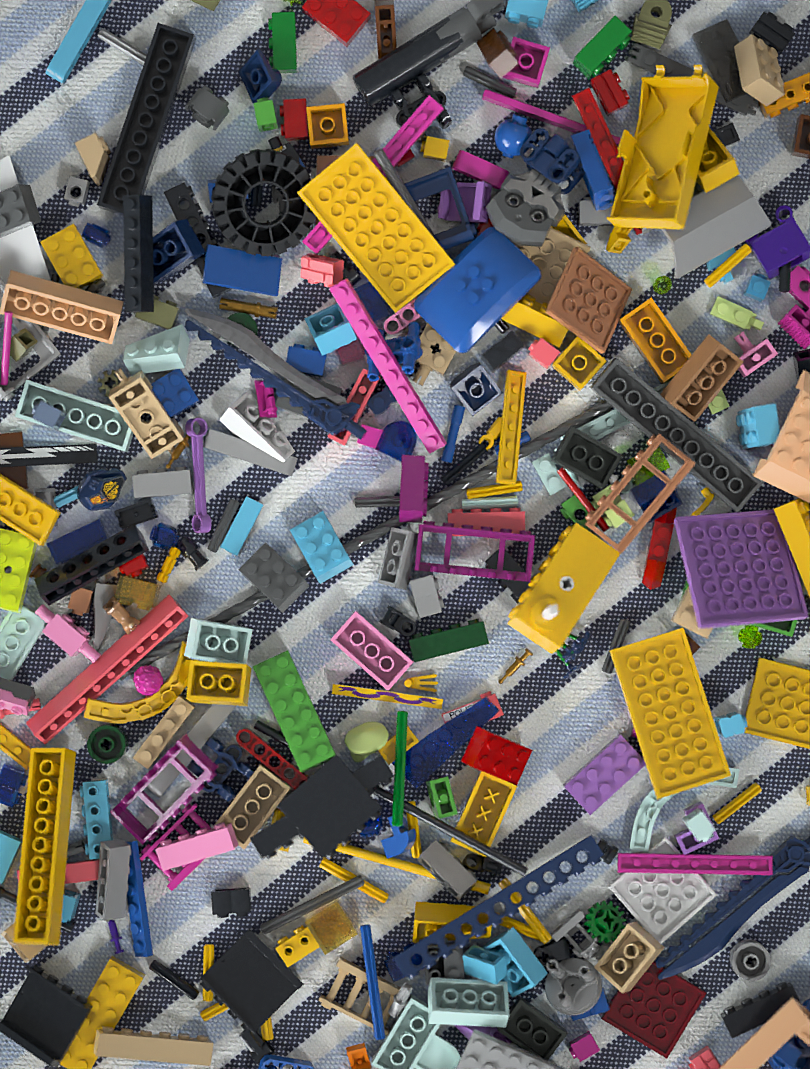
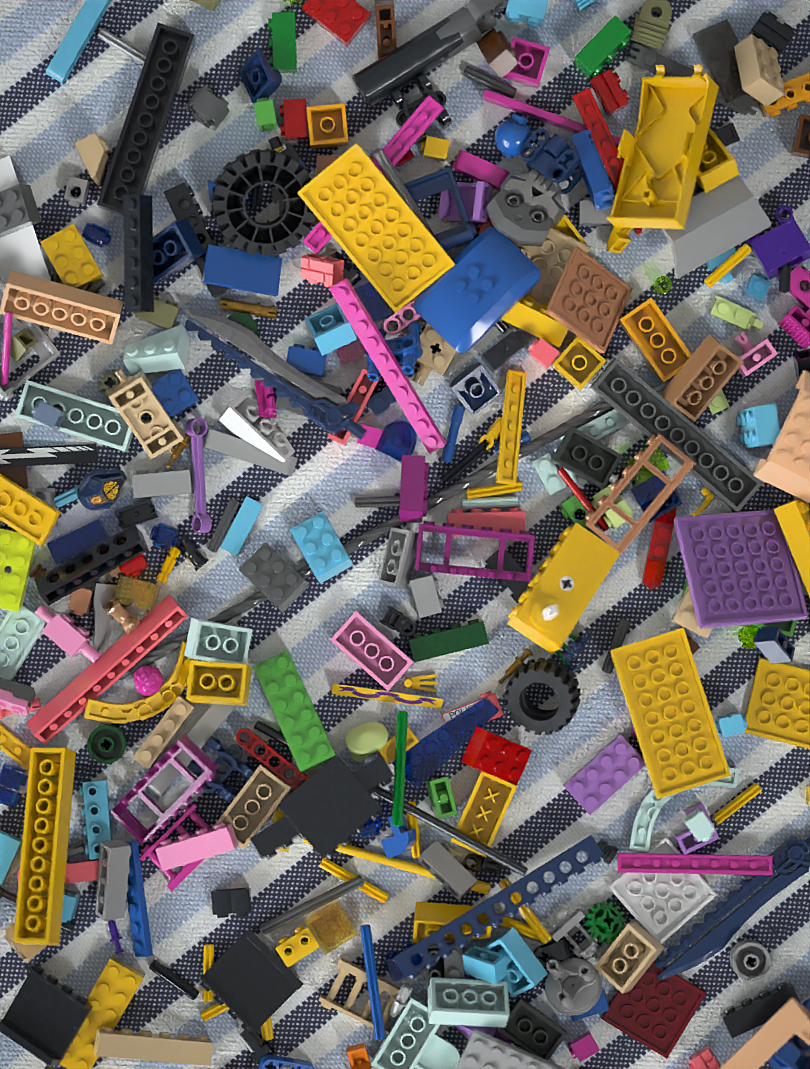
(528, 714): none -> black tyre
(774, 645): none -> dark blue brick

